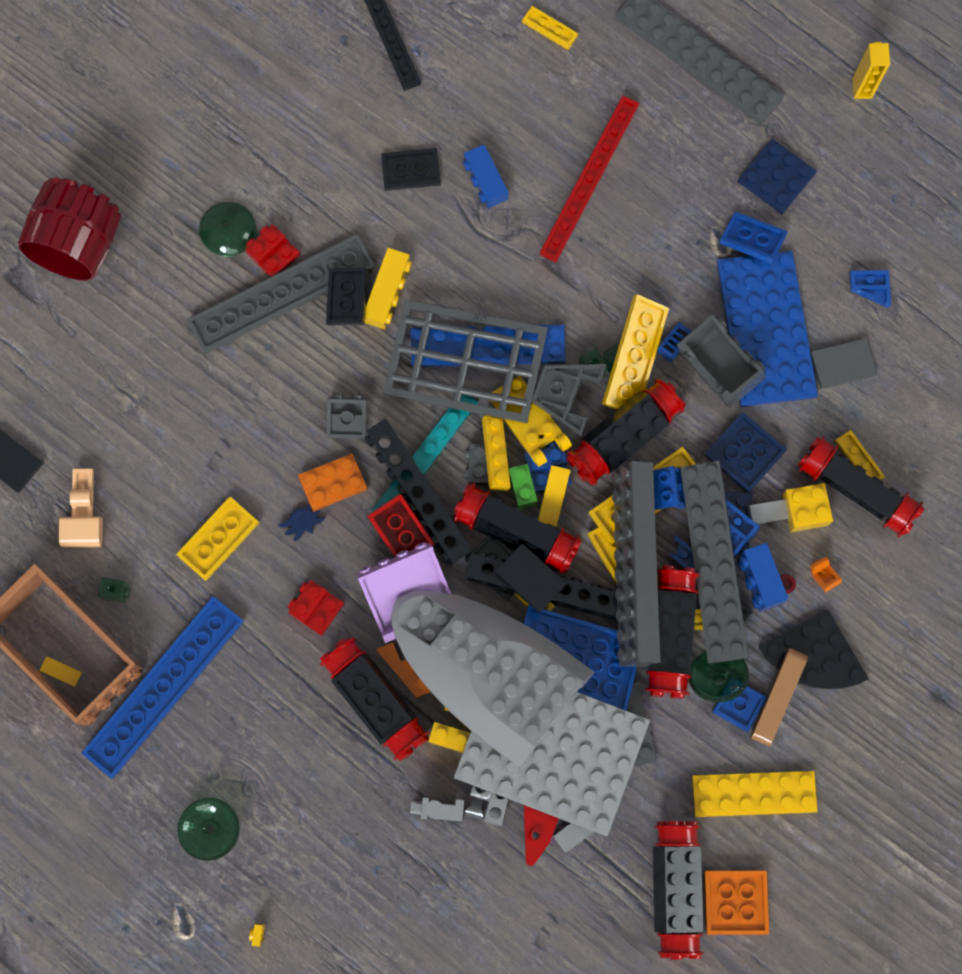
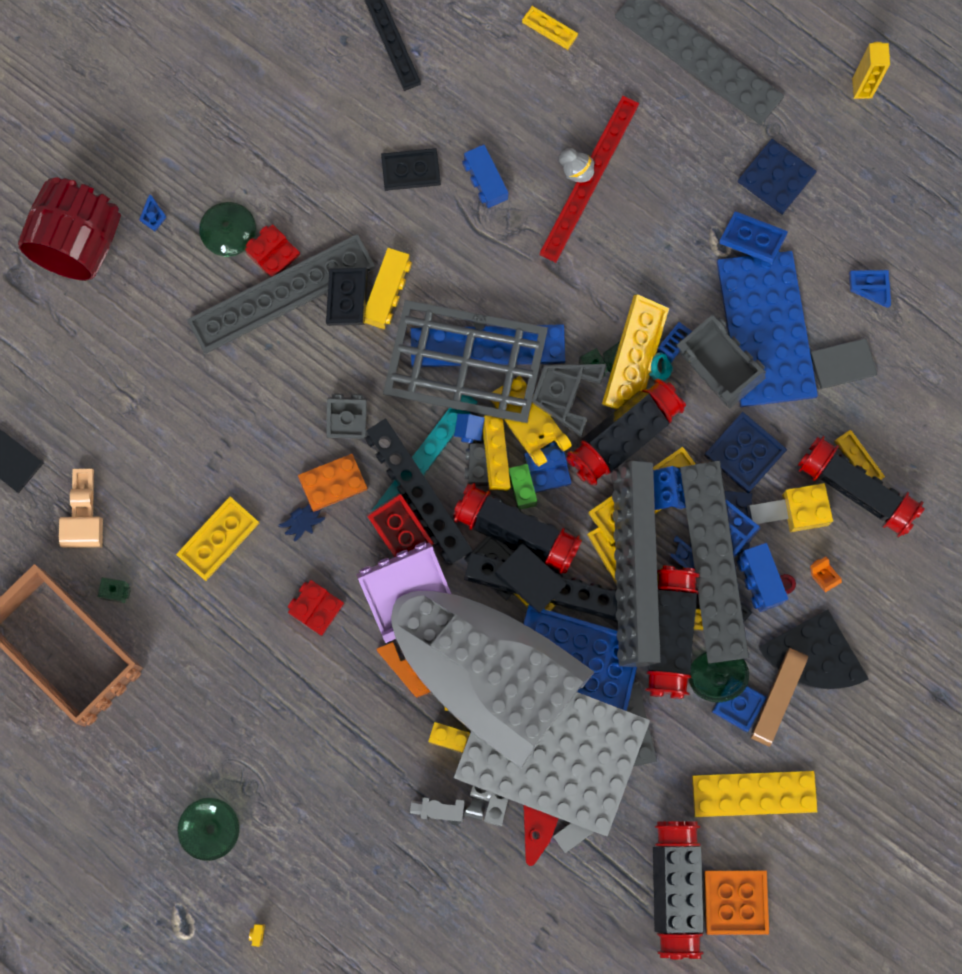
(60, 671): yellow sticker -> none
(152, 215): none -> blue piece
(162, 687): blue plate -> none
(374, 699): black brick -> none
(469, 428): none -> blue brick
(553, 495): yellow tile -> none
(576, 165): none -> light grey hair
(667, 367): none -> teal piece

